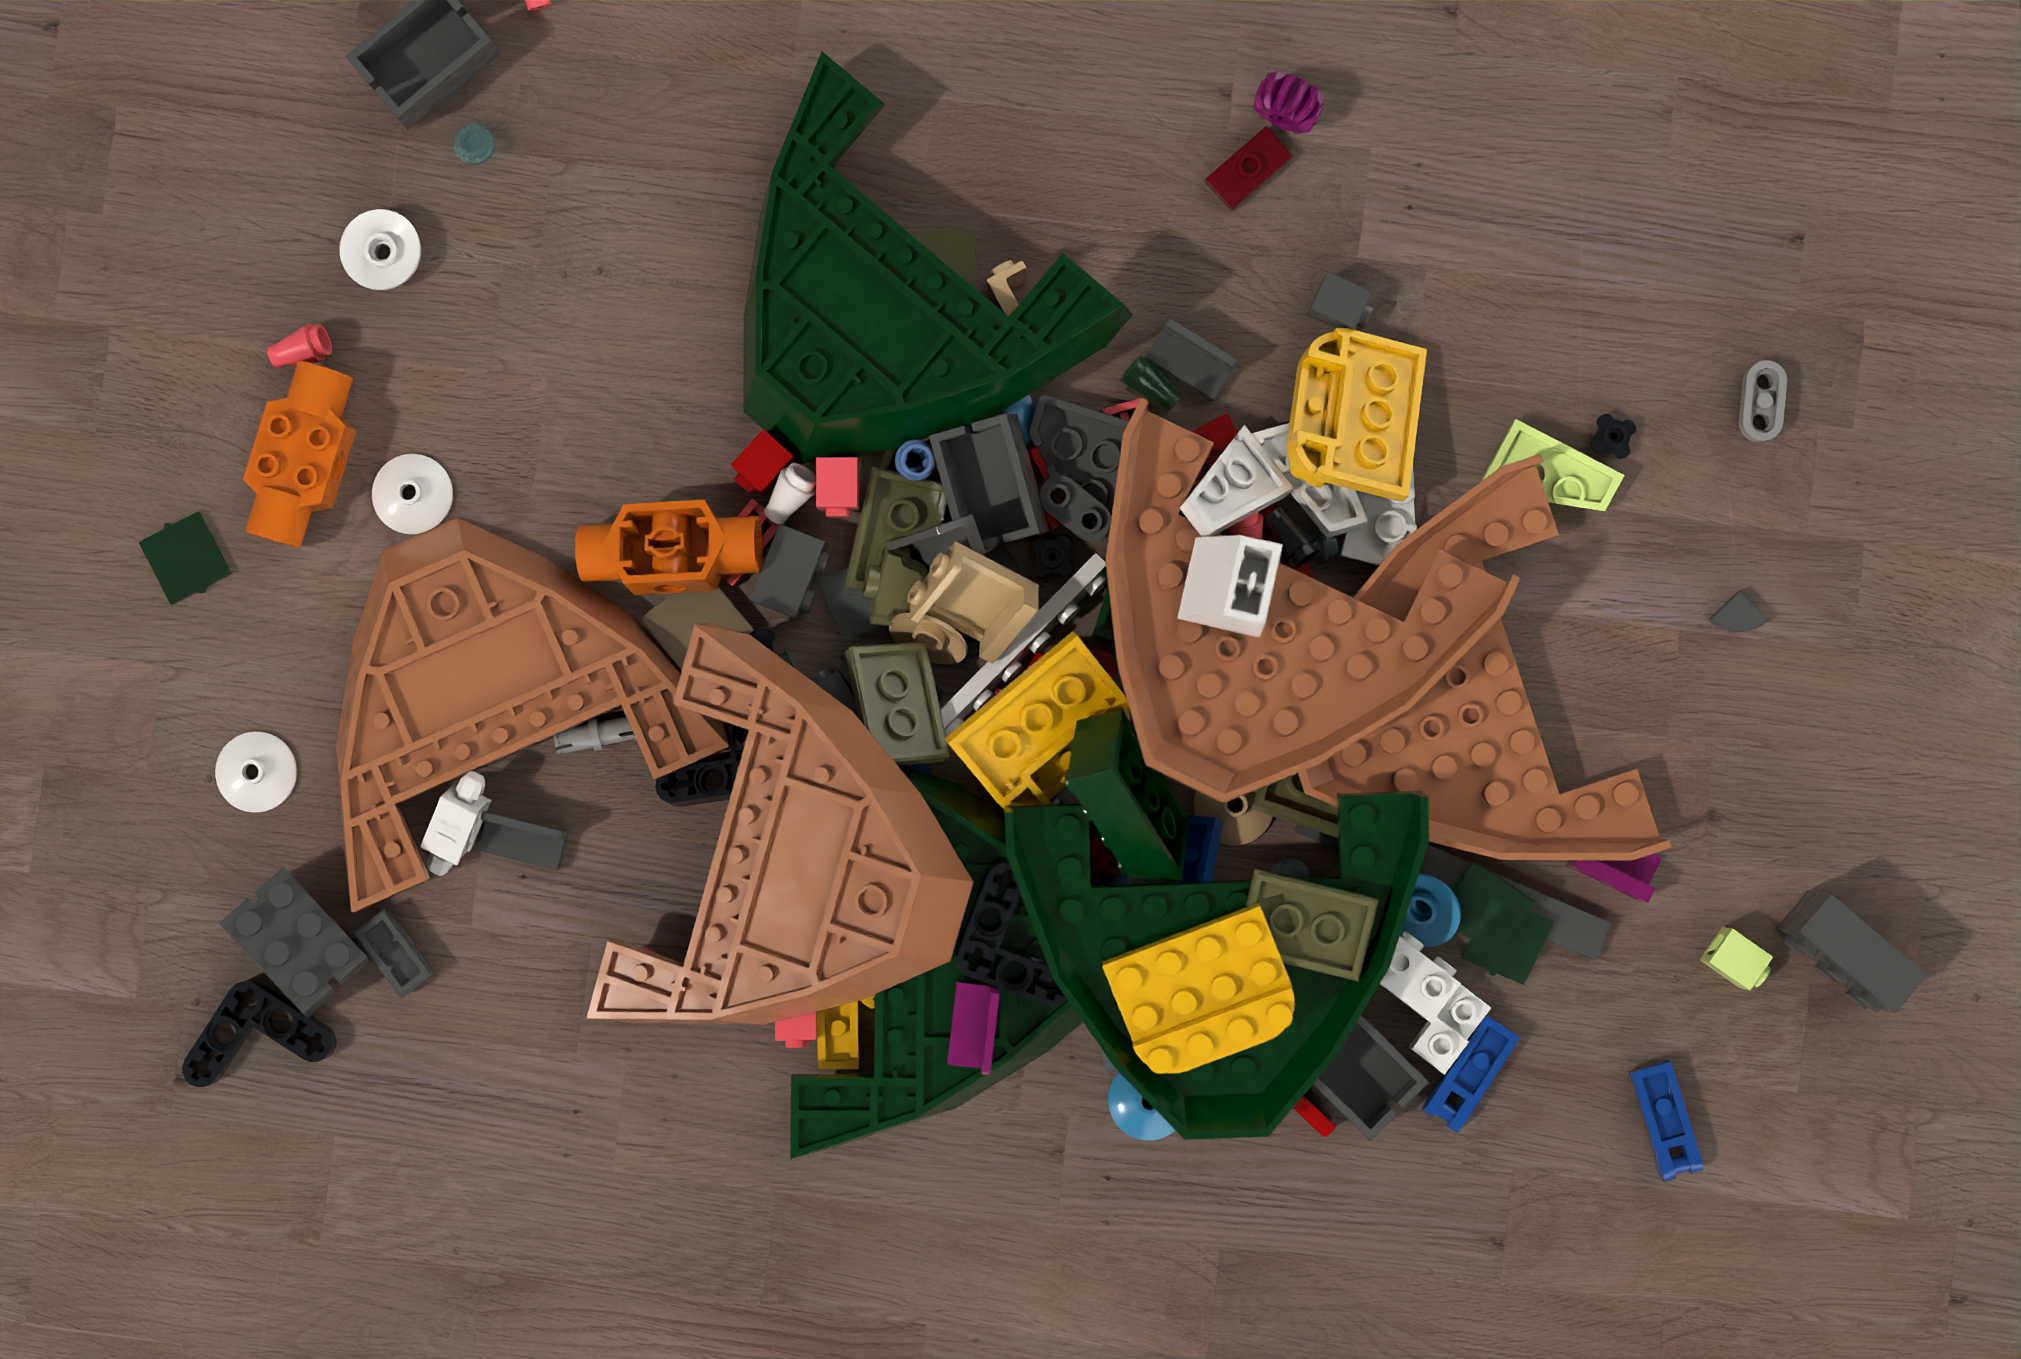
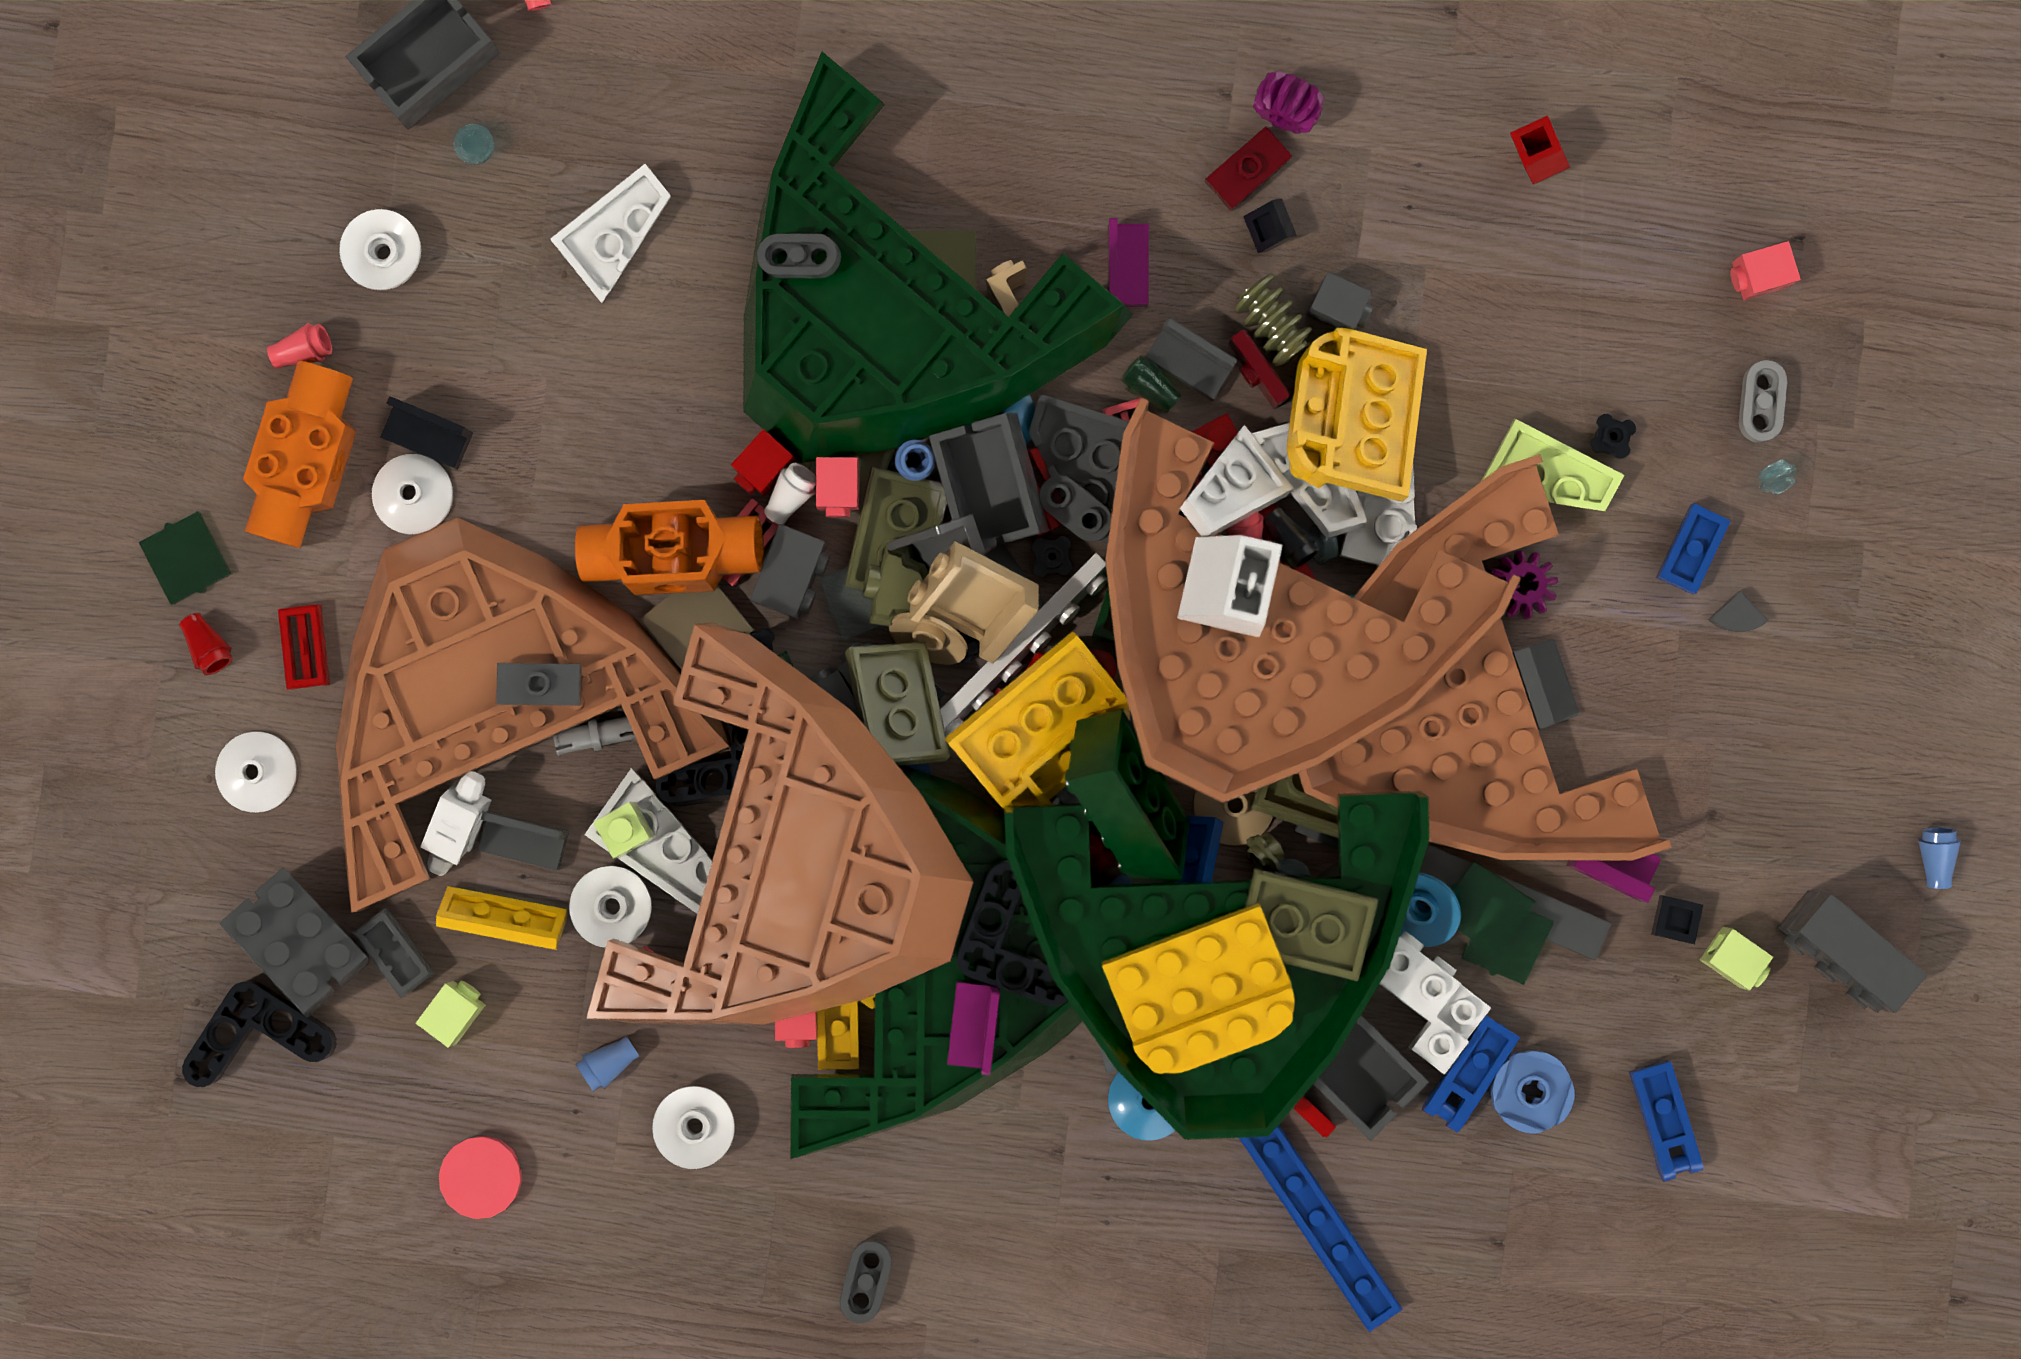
(205, 645): none -> red cone
(319, 646): none -> red tile
(426, 433): none -> black panel
(451, 1012): none -> yellowish green brick
(480, 1177): none -> coral tile
(501, 917): none -> yellow plate
(539, 684): none -> dark grey plate
(589, 905): none -> white dish
(606, 1063): none -> medium blue cone
(612, 230): none -> white wing
(624, 830): none -> yellowish green brick
(672, 858): none -> white wing
(674, 1136): none -> white dish
(801, 255): none -> dark grey plate
(867, 1280): none -> dark grey plate
(1128, 263): none -> magenta panel
(1257, 369): none -> dark red plate
(1265, 852): none -> olive plate
(1270, 225): none -> black plate
(1273, 321): none -> olive piece
(1323, 1228): none -> blue tile
(1537, 579): none -> magenta gear
(1540, 150): none -> red brick
(1542, 1112): none -> medium blue plate
(1546, 683): none -> dark grey panel
(1677, 919): none -> black plate
(1693, 549): none -> blue plate
(1764, 271): none -> coral brick
(1777, 477): none -> clear light blue plate
(1939, 855): none -> medium blue cone

